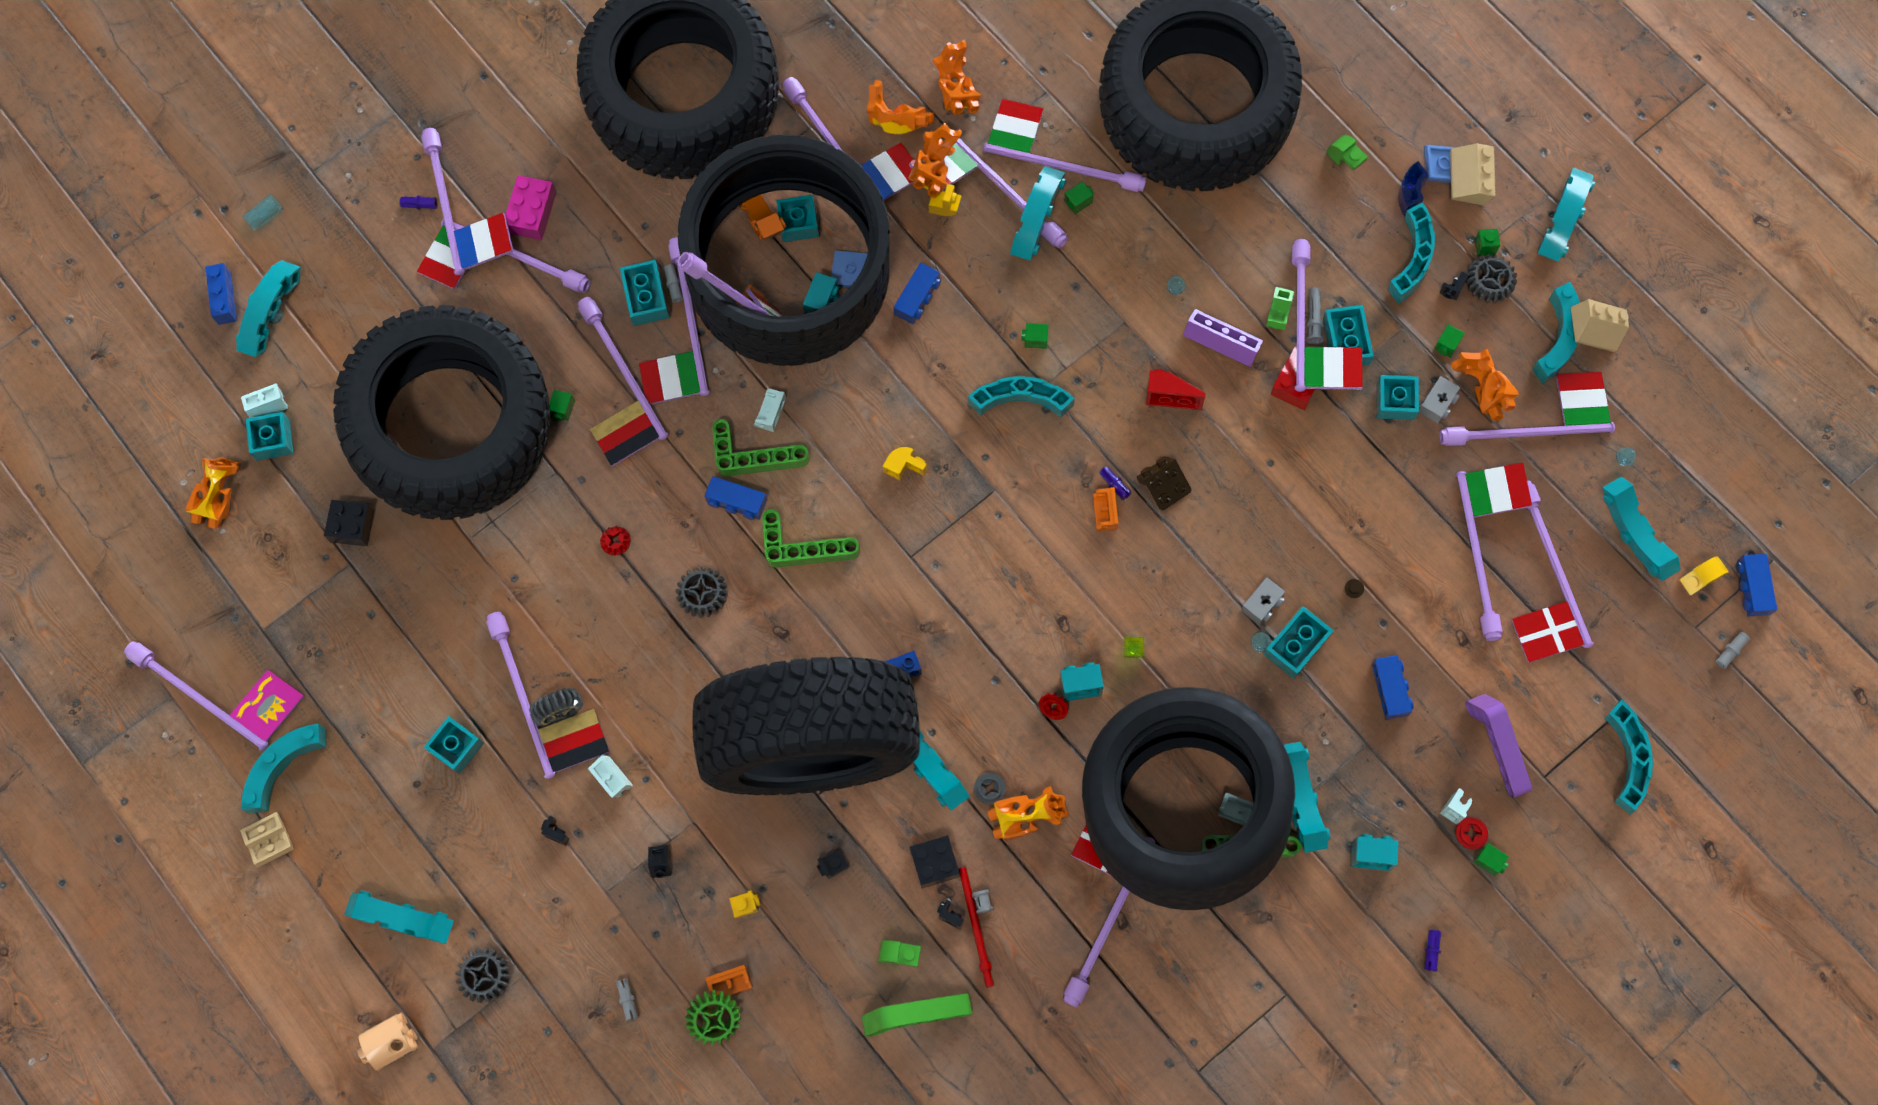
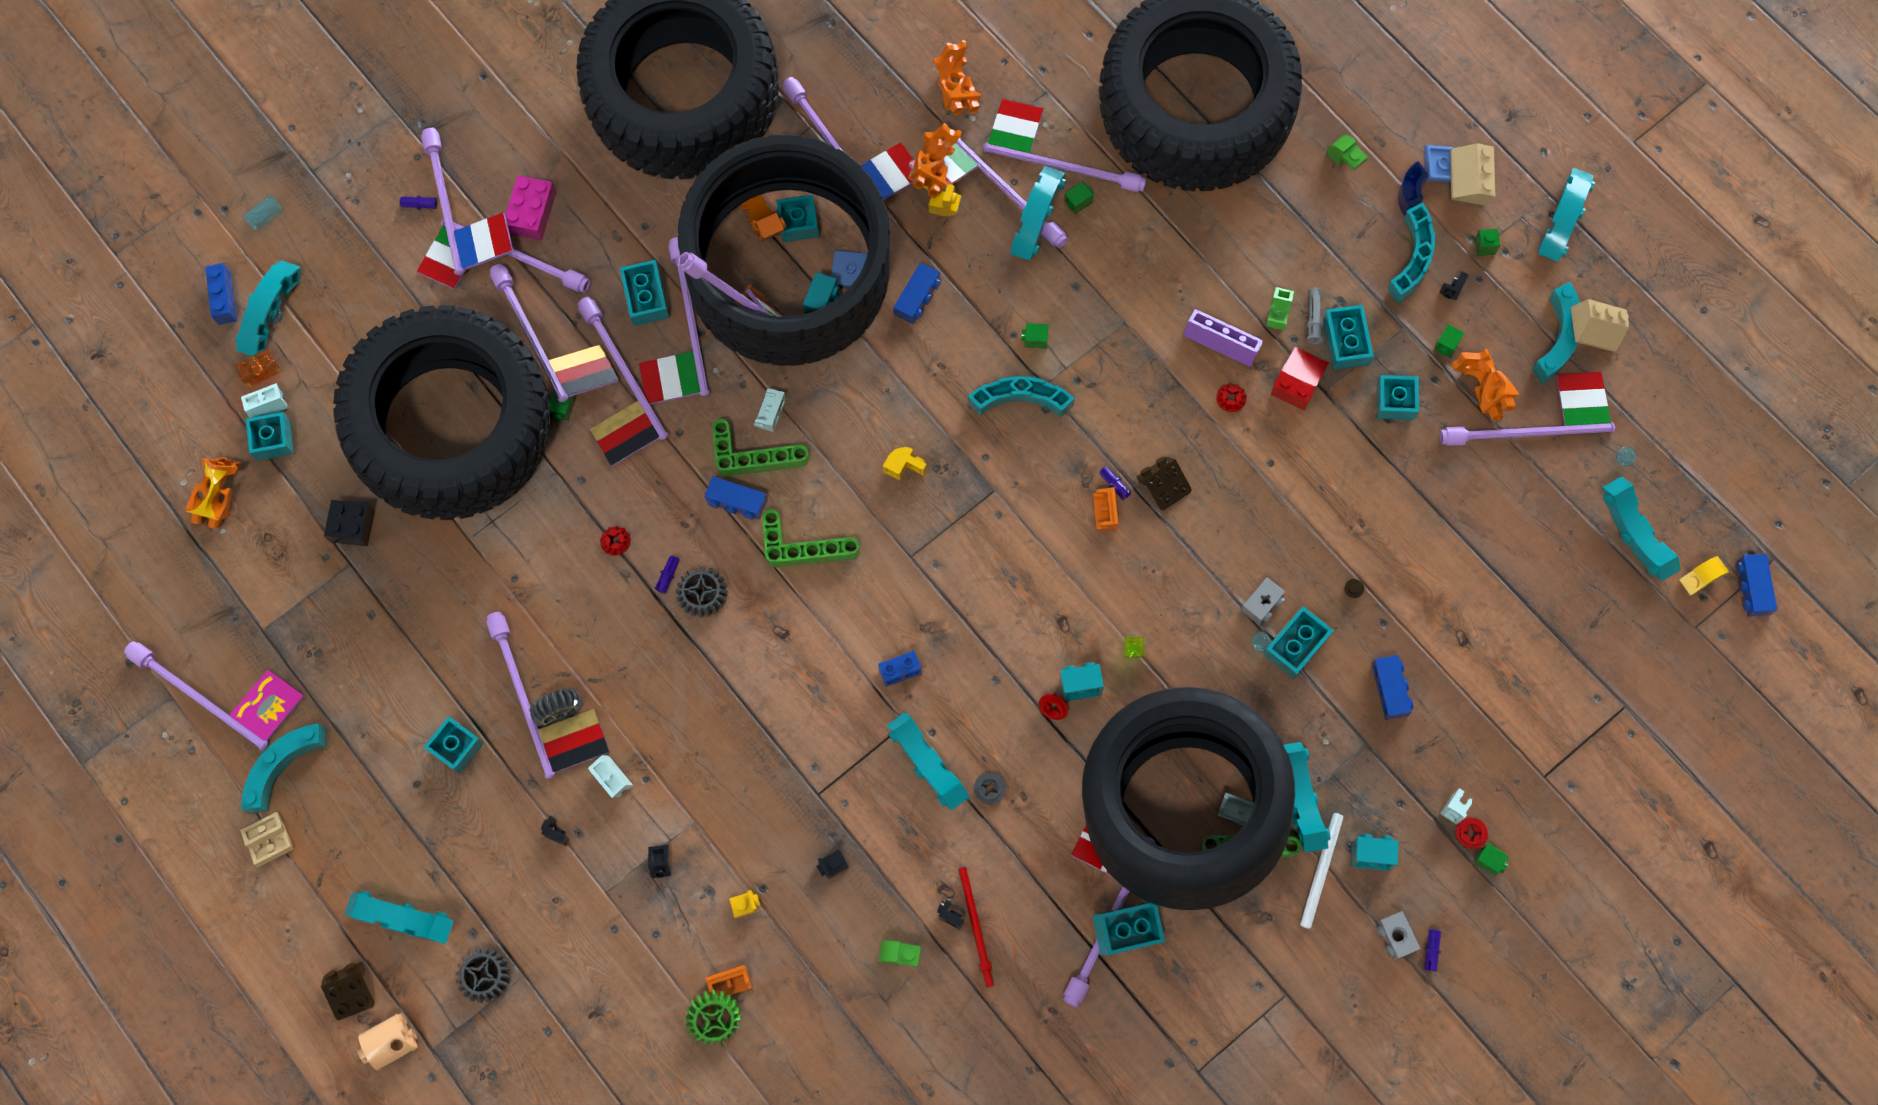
(257, 368): none -> clear orange brick
(347, 991): none -> dark brown bracket
(569, 373): none -> flag
(627, 1000): light grey pin -> none
(667, 574): none -> dark purple axle
(673, 283): light grey pin -> none
(805, 726): black tyre -> none
(895, 121): orange hips -> none
(915, 1013): bright green beam -> none
(934, 862): black brick -> none
(982, 901): light grey bush -> none
(1047, 807): orange hips -> none
(1128, 928): none -> teal brick
(1171, 391): red slope -> none
(1175, 285): clear light blue plate -> none
(1230, 405): none -> red gear
(1320, 365): flag -> none
(1321, 872): none -> white axle
(1399, 924): none -> light grey brick
(1442, 390): light grey brick -> none
(1487, 494): flag -> none
(1492, 269): dark grey gear -> none
(1503, 742): medium lavender beam -> none
(1555, 627): flag -> none
(1638, 756): teal brick -> none
(1732, 650): light grey pin -> none

